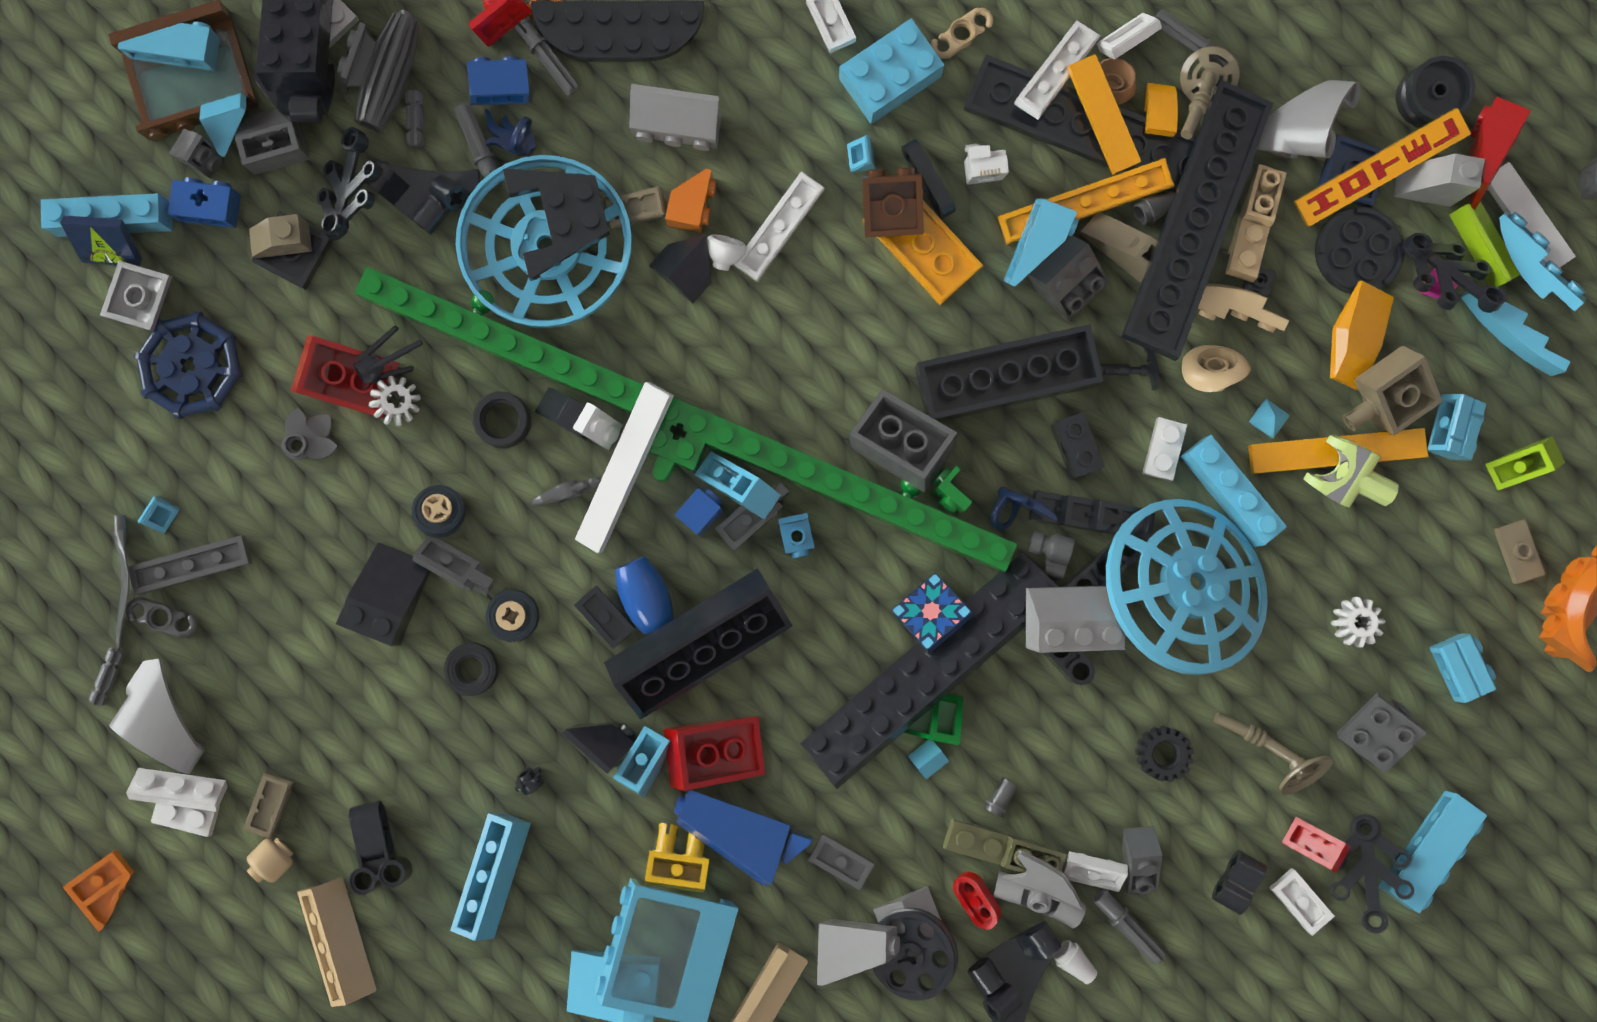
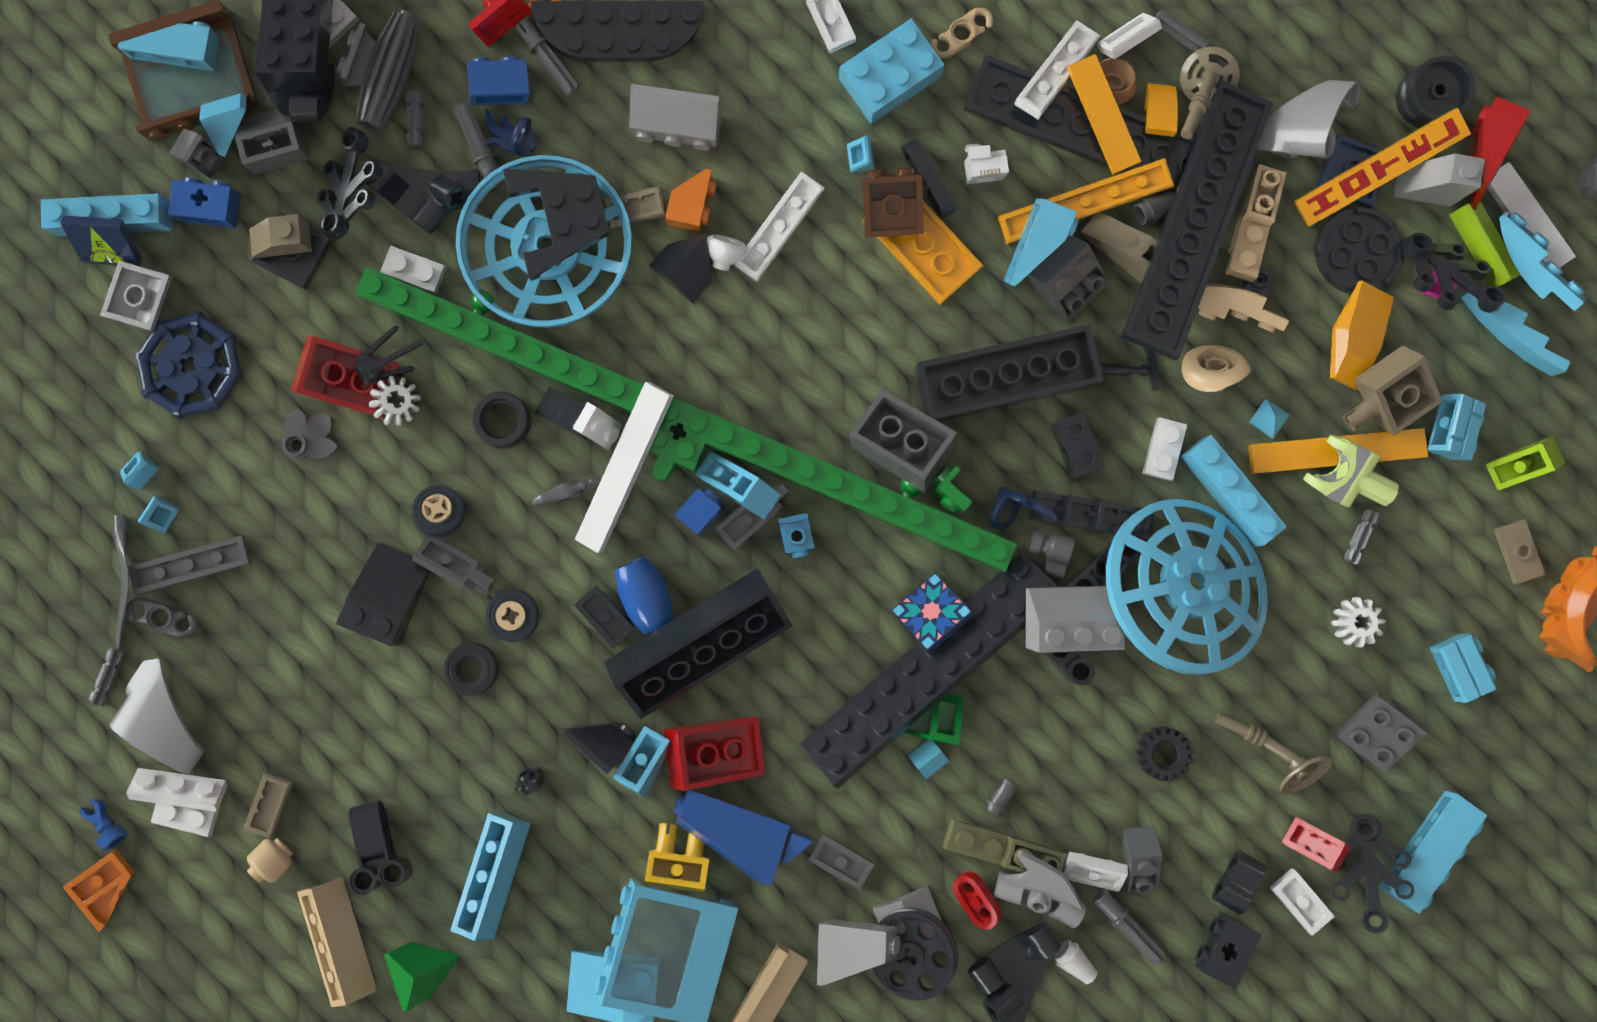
(111, 834): none -> blue piece
(138, 470): none -> medium azure slope
(413, 269): none -> white plate
(418, 971): none -> green slope
(1231, 965): none -> black brick
(1362, 537): none -> dark grey axle

